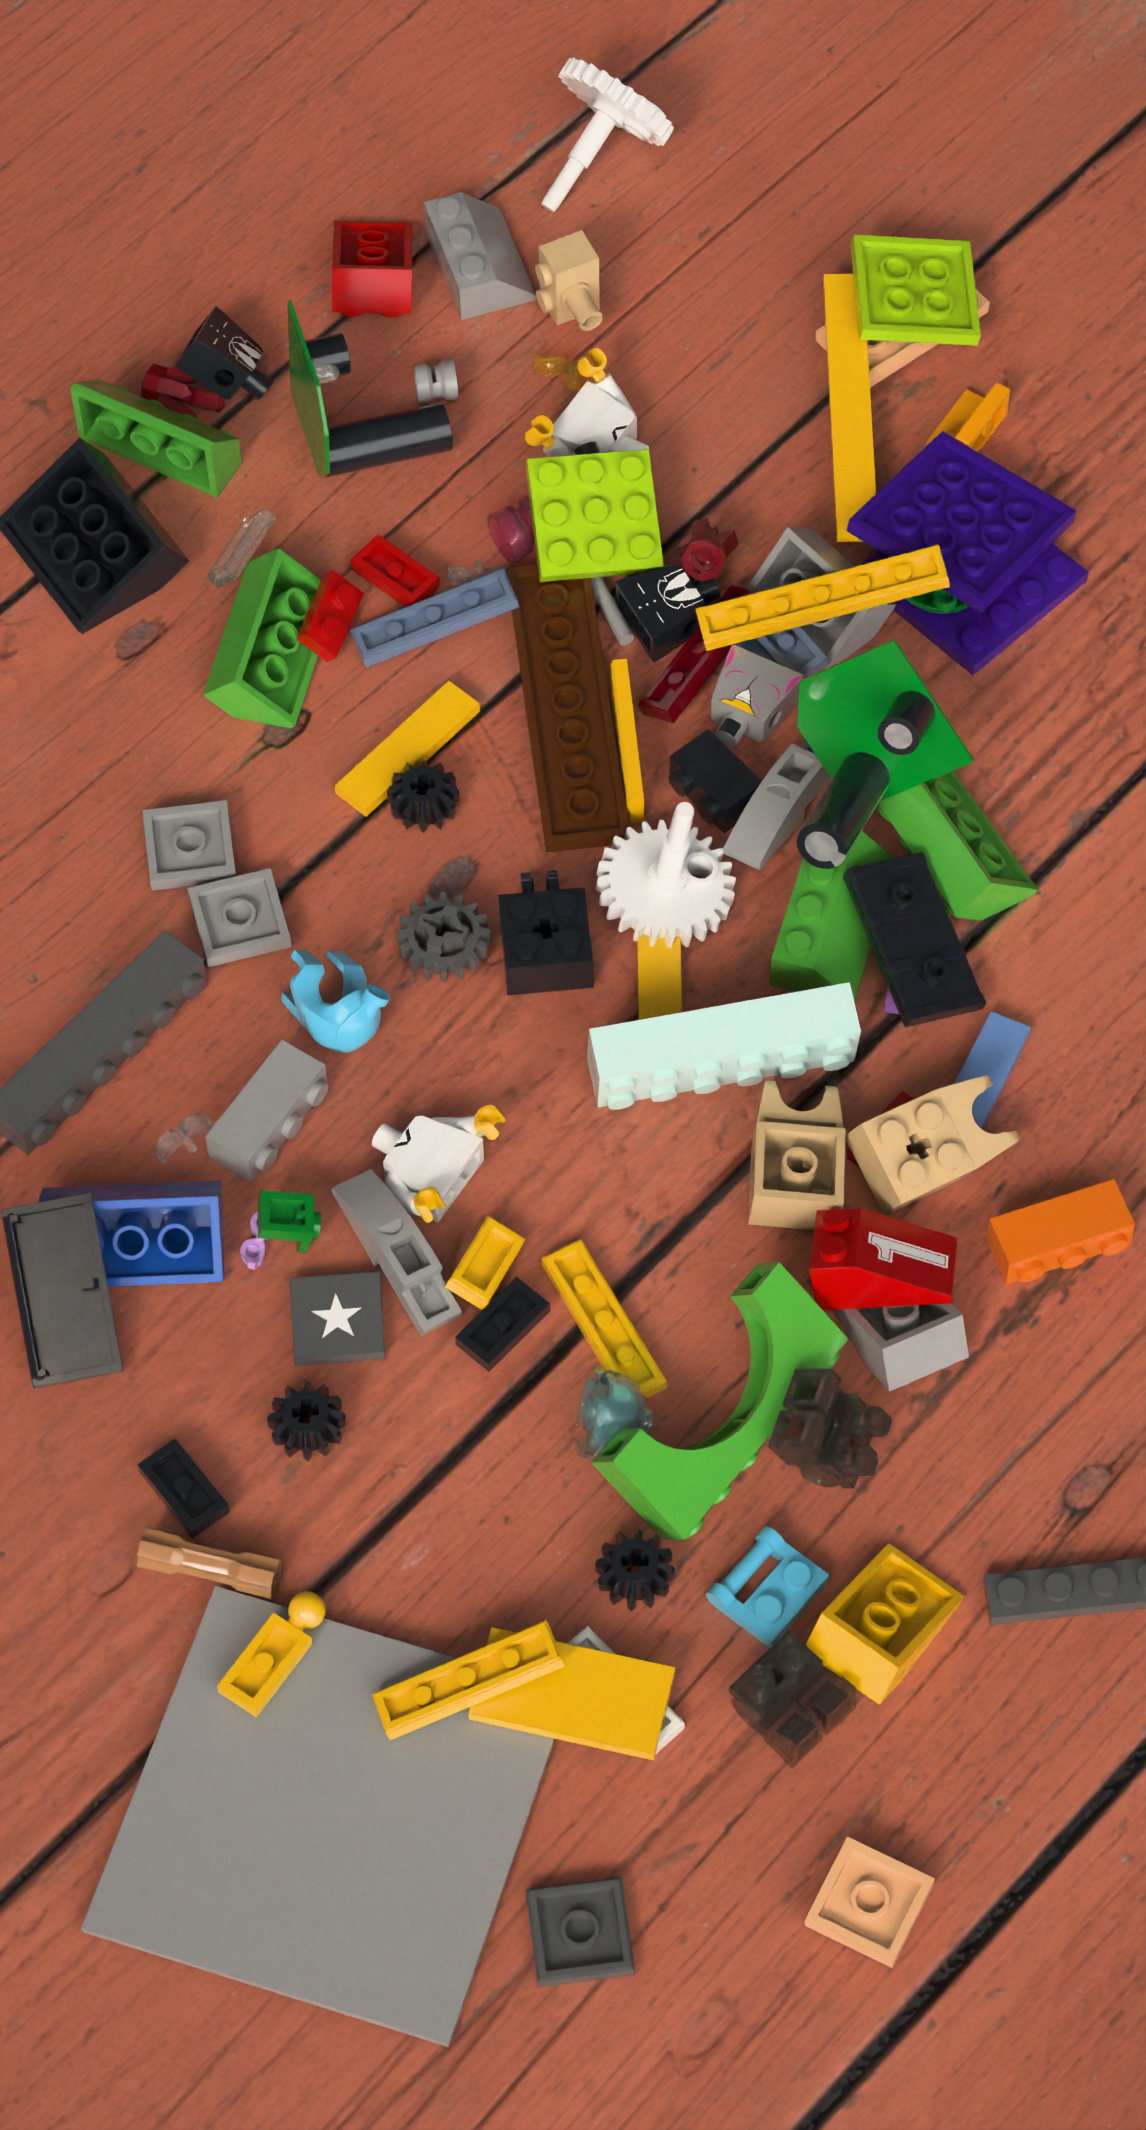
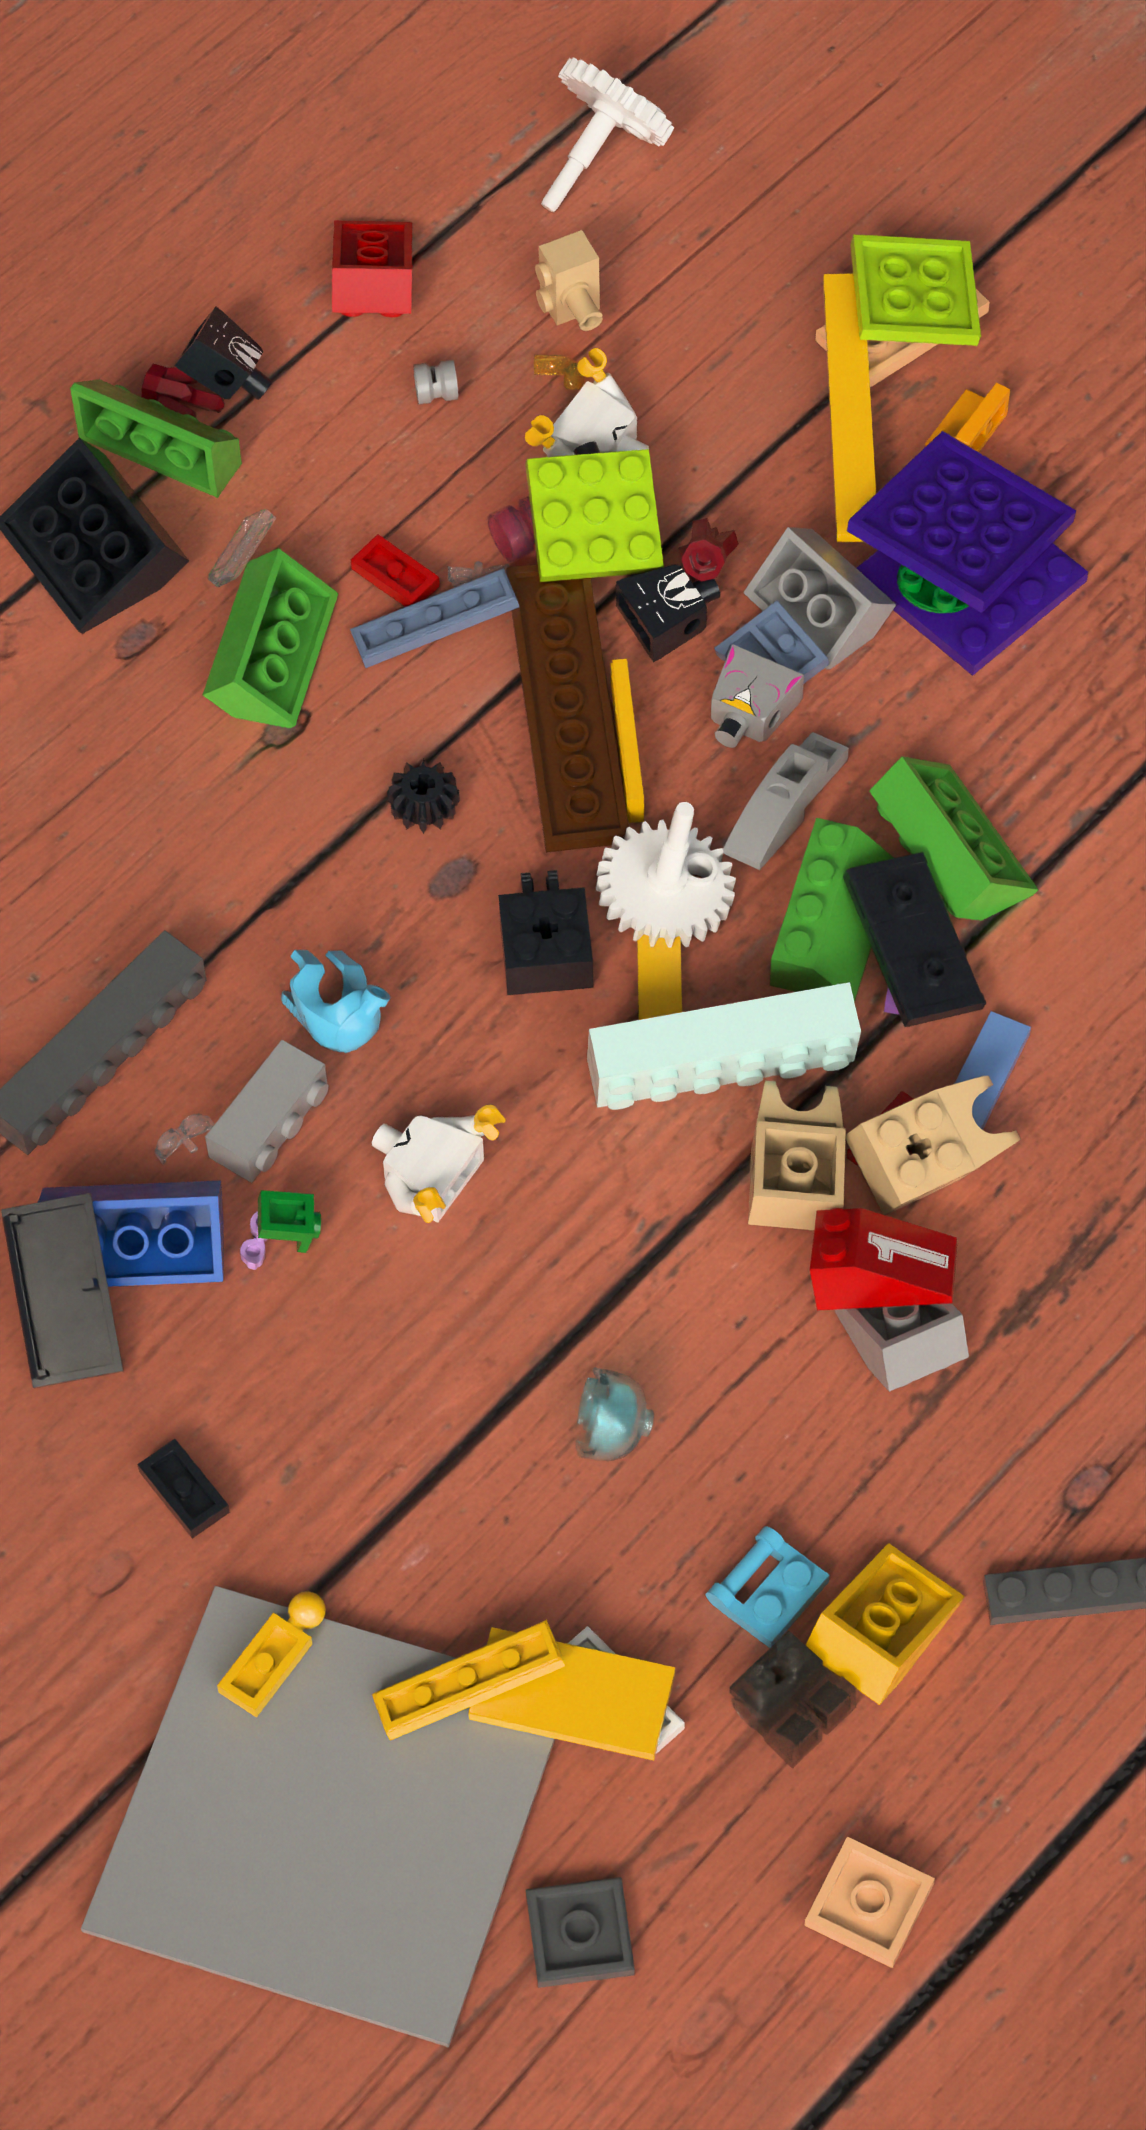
(188, 845): light grey plate -> none
(239, 917): light grey plate -> none
(242, 1570): medium nougat axle -> none
(289, 1420): black gear -> none
(330, 616): red plate -> none
(337, 1318): dark grey tile -> none
(360, 442): black piece -> none
(399, 1249): light grey slope -> none
(412, 741): yellow tile -> none
(440, 932): dark grey gear -> none
(476, 255): light grey slope -> none
(485, 1263): yellow tile -> none
(502, 1324): black plate -> none
(601, 1316): yellow tile -> none
(611, 611): light grey bar -> none
(617, 1565): black gear -> none
(679, 1486): bright green arch -> none
(686, 672): dark red tile -> none
(712, 780): black brick -> none
(822, 597): yellow tile -> none
(827, 1430): clear smoke hips -> none
(875, 738): piece -> none
(1060, 1232): orange brick -> none

